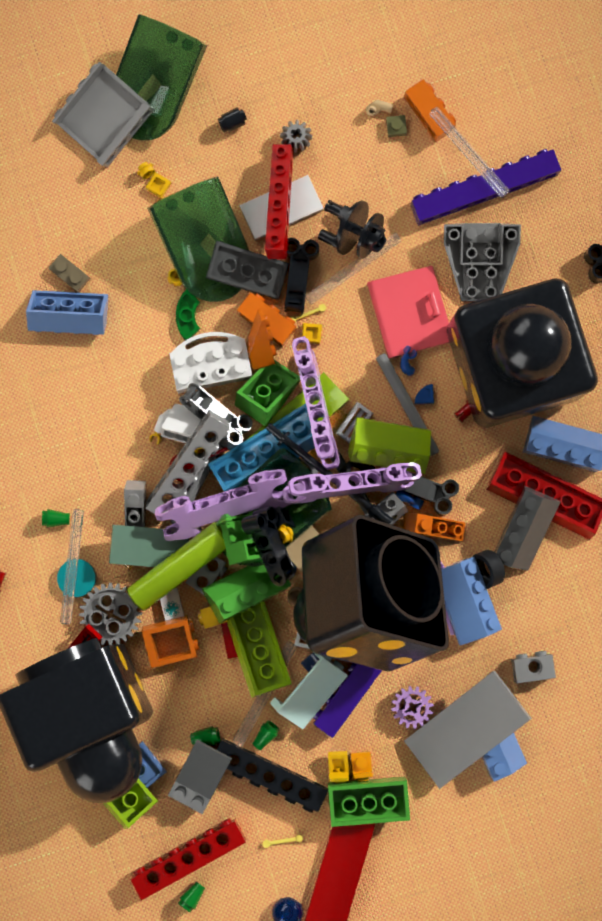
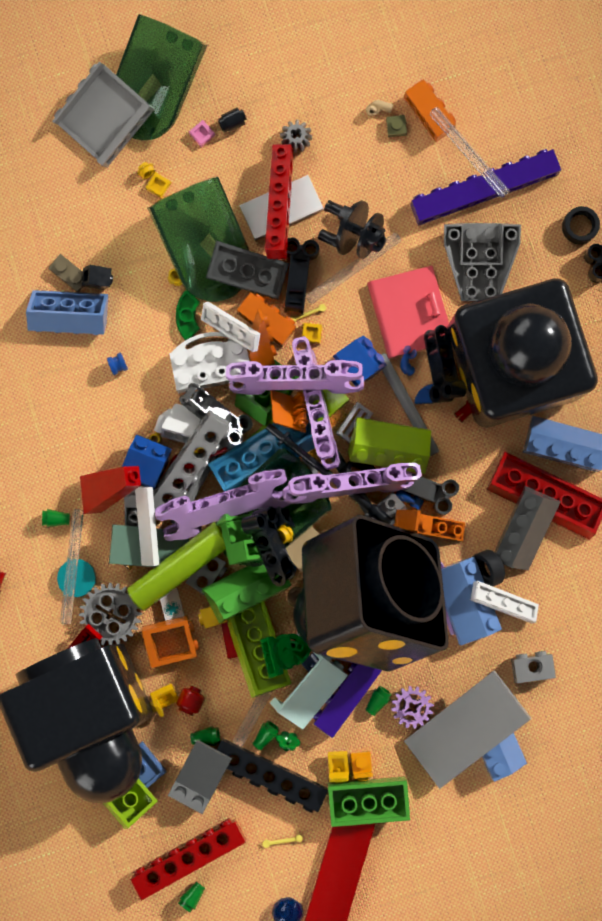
(97, 277): none -> black brick
(107, 487): none -> red slope
(117, 363): none -> blue wheel
(147, 526): none -> white tile
(150, 458): none -> blue slope
(163, 697): none -> yellow bracket
(190, 700): none -> red head
(202, 133): none -> bright pink tile
(230, 326): none -> white tile
(283, 653): none -> green piece
(288, 741): none -> green plant
(289, 410): none -> orange hinge
(332, 376): none -> lavender piece
(364, 353): none -> blue slope
(378, 700): none -> green cone
(409, 520): none -> orange slope
(442, 367): none -> black piece
(504, 602): none -> white tile
(592, 216): none -> black tyre

